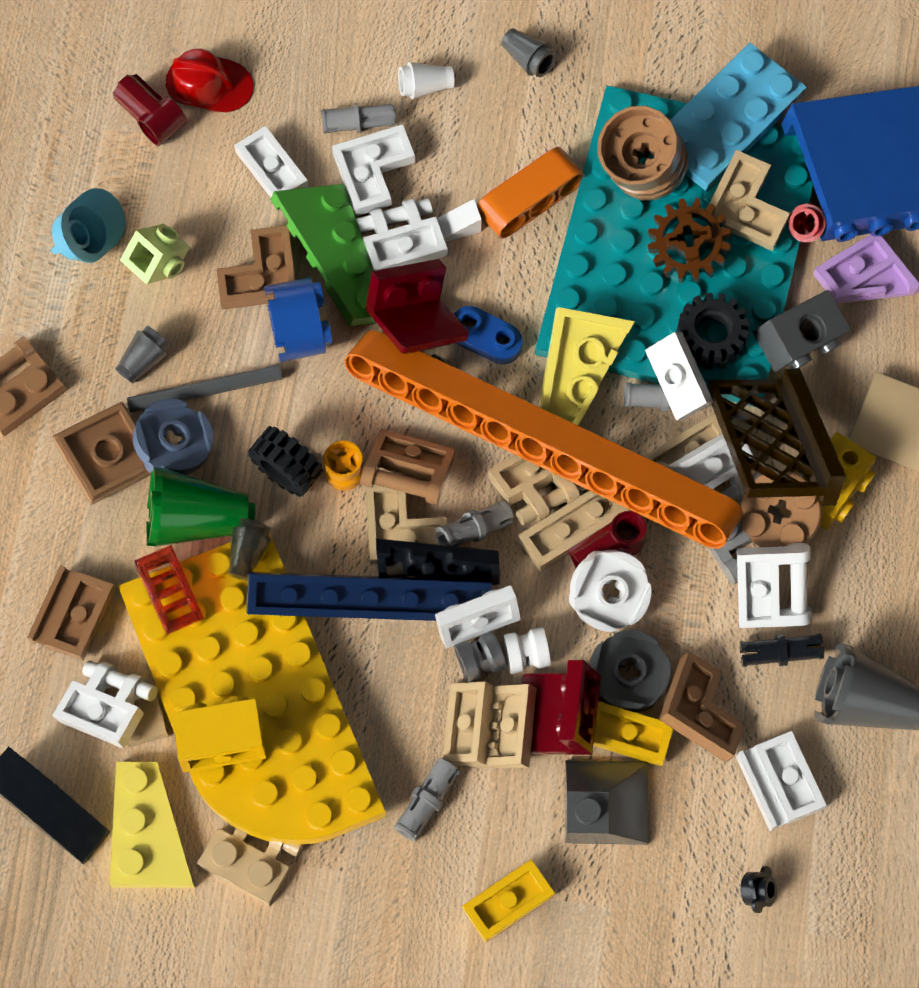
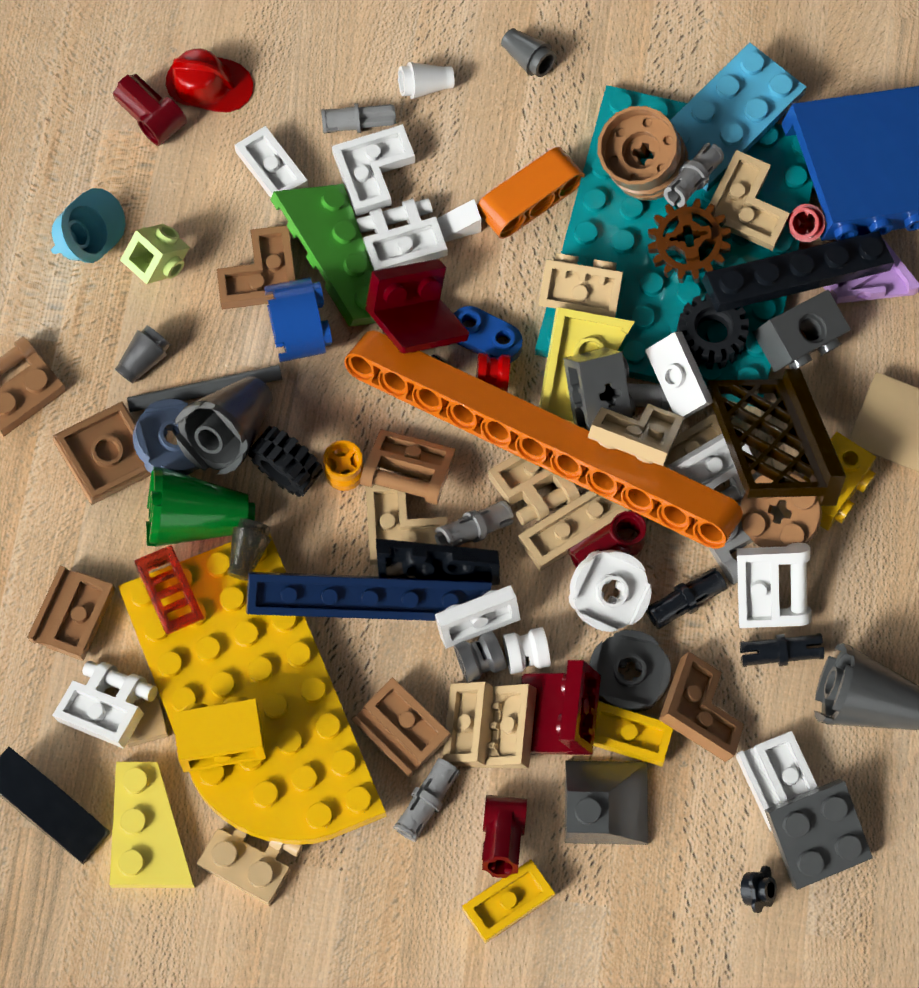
(223, 424): none -> dark grey cone
(401, 727): none -> medium nougat plate
(494, 370): none -> red wheel
(503, 826): none -> dark red piece
(581, 286): none -> tan bracket
(598, 381): none -> dark grey brick
(646, 439): none -> tan plate
(686, 598): none -> black pin
(693, 175): none -> light grey pin
(797, 271): none -> black plate
(818, 834): none -> dark grey plate

